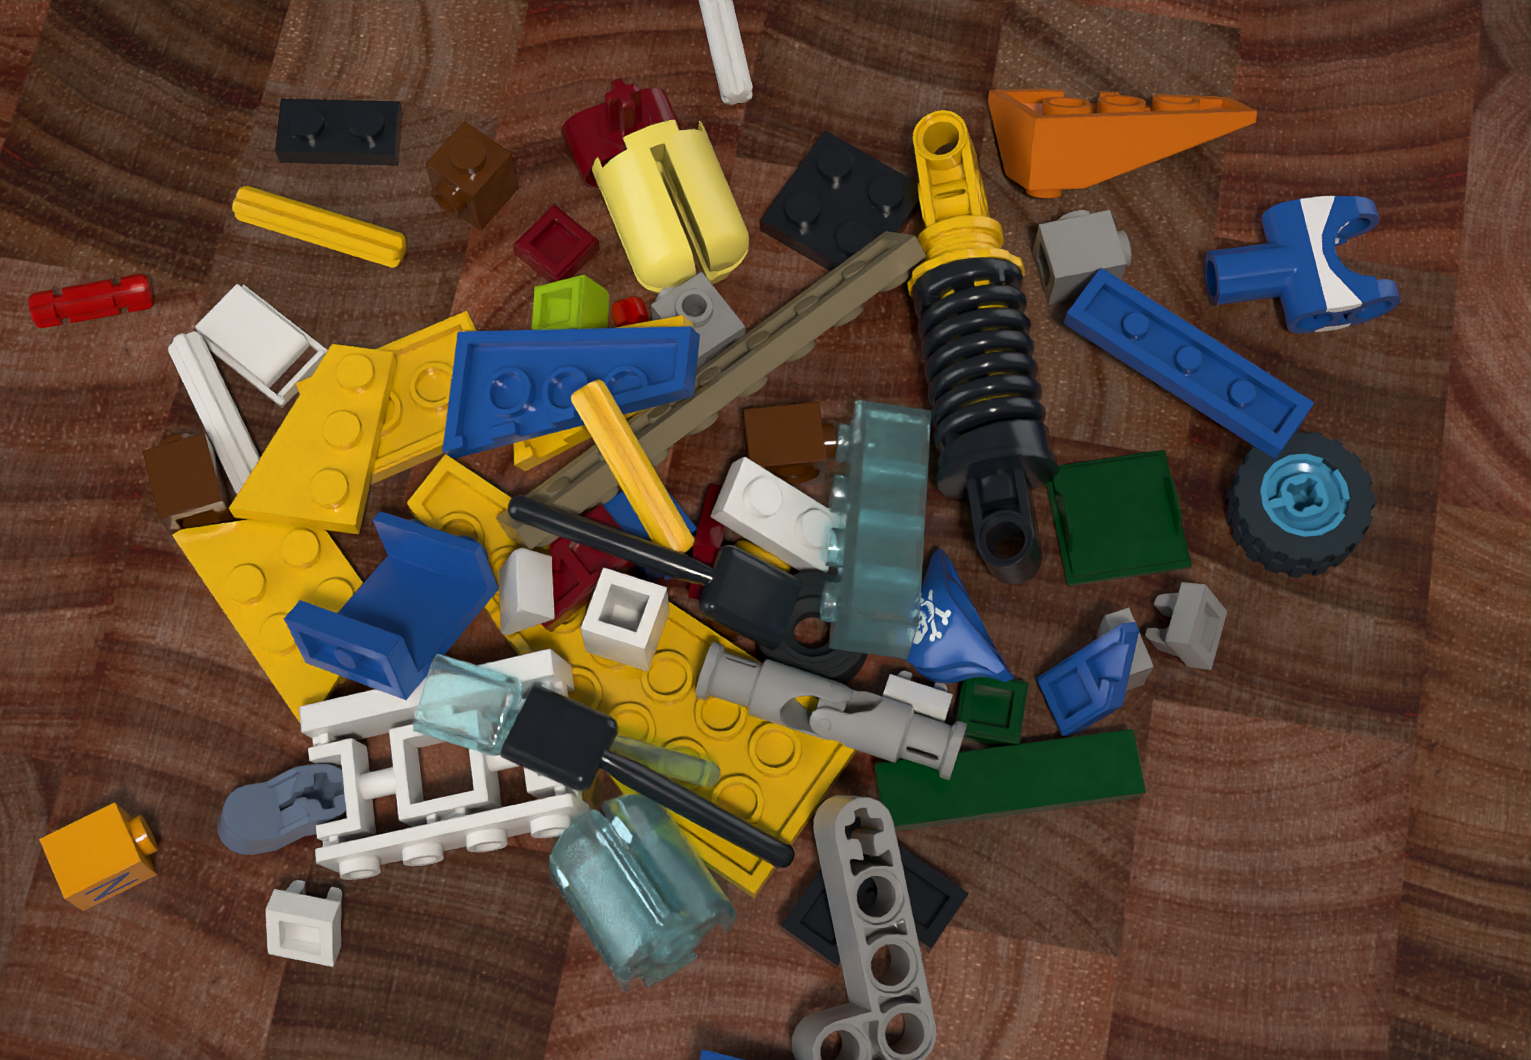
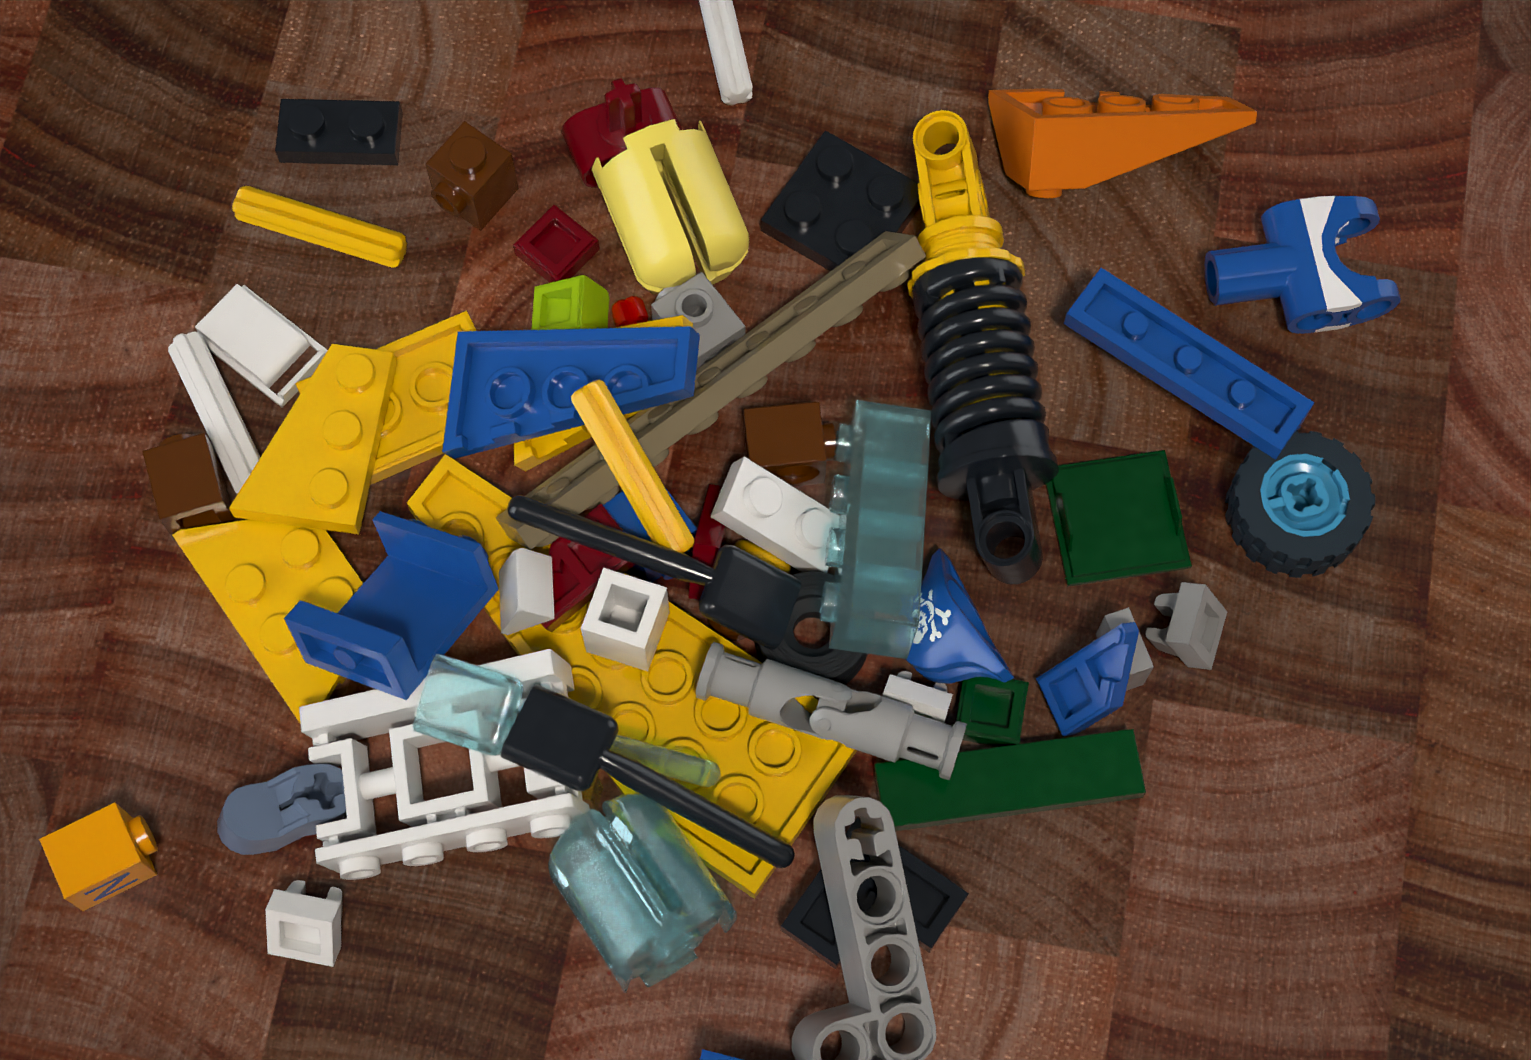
(90, 300): red axle -> none
(1075, 249): light grey brick -> none

